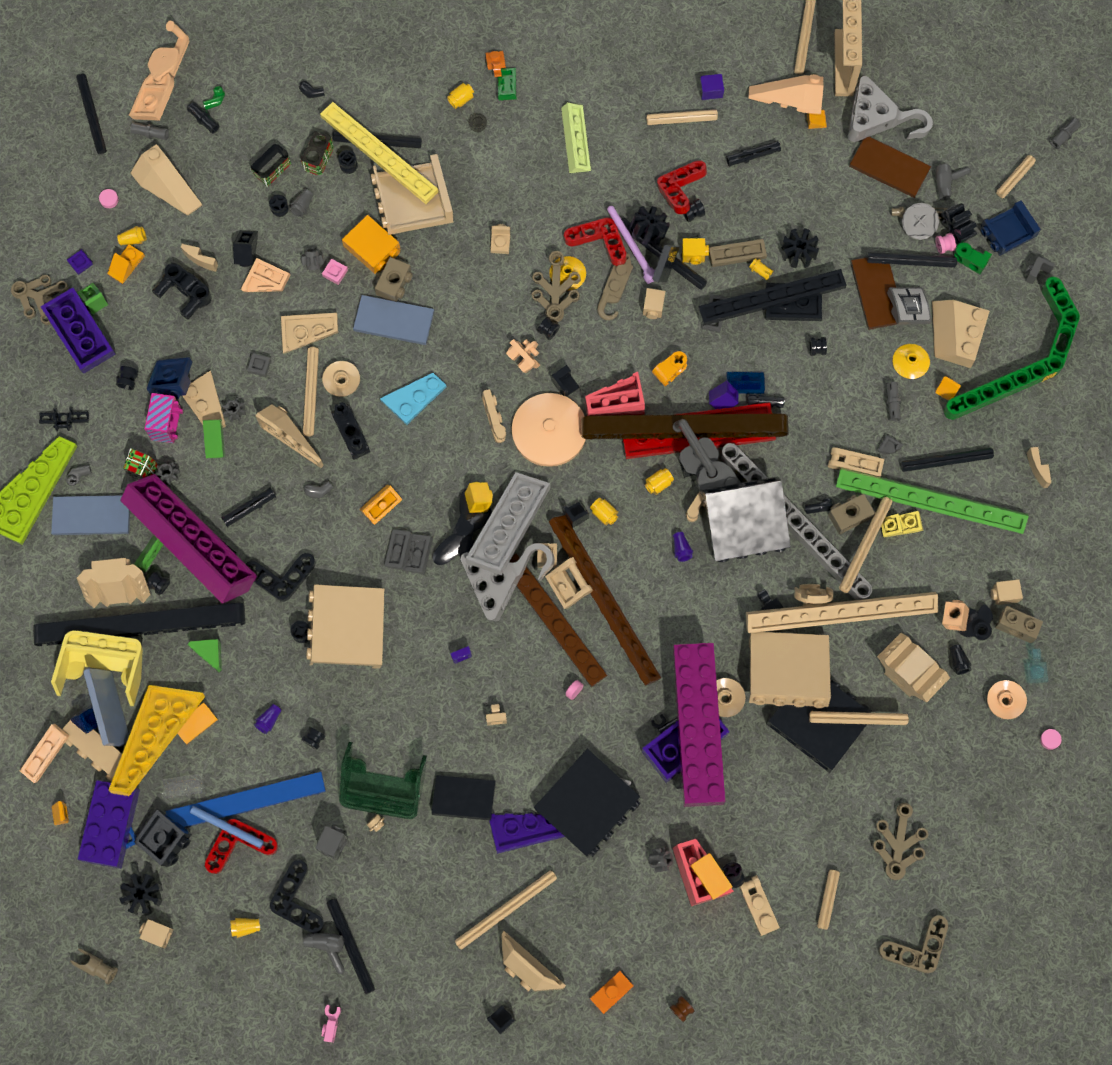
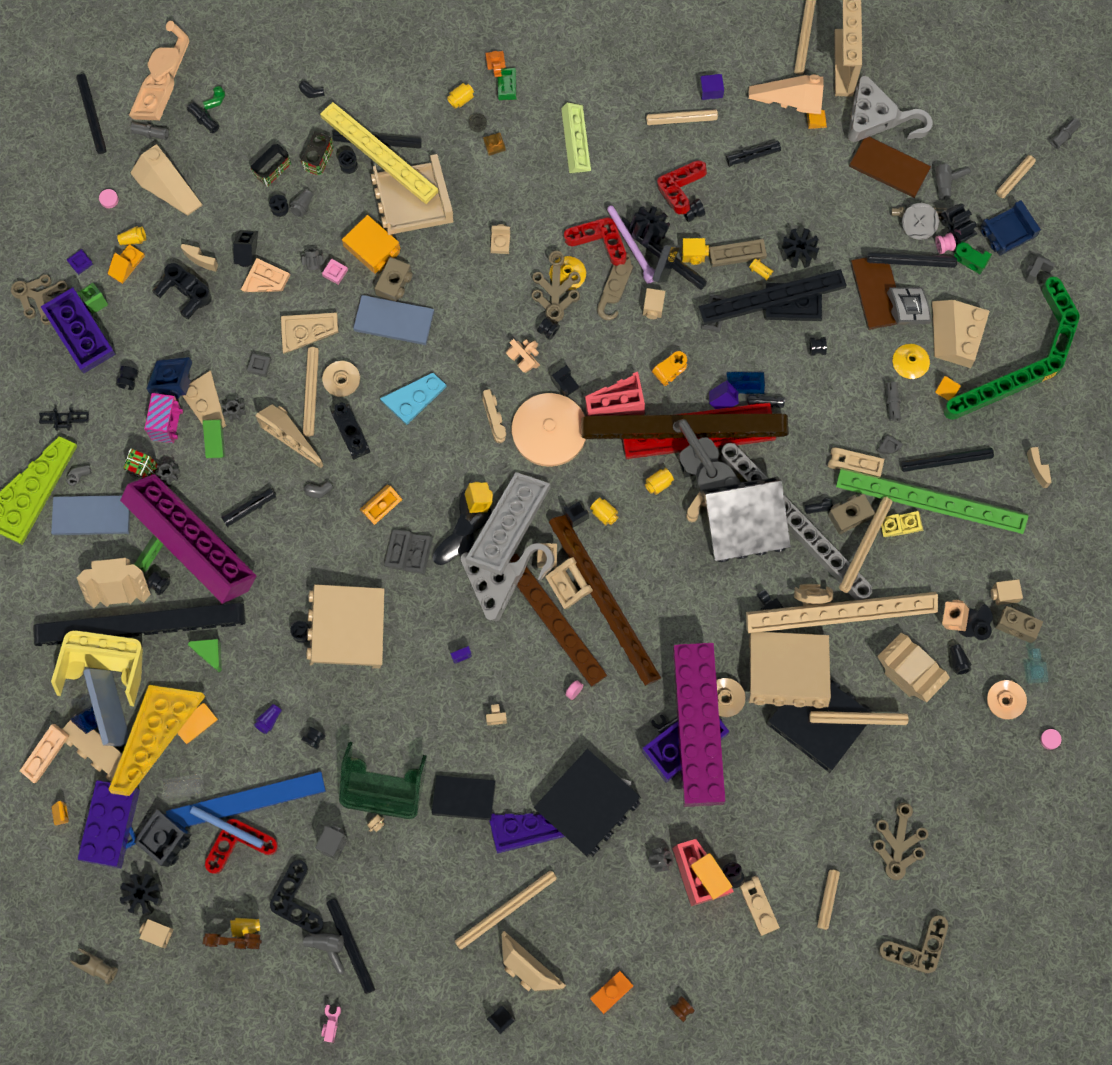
(251, 941): none -> reddish brown plant
(279, 583): black beam -> none
(494, 144): none -> pearl gold tile
(682, 549): dark purple cone -> none

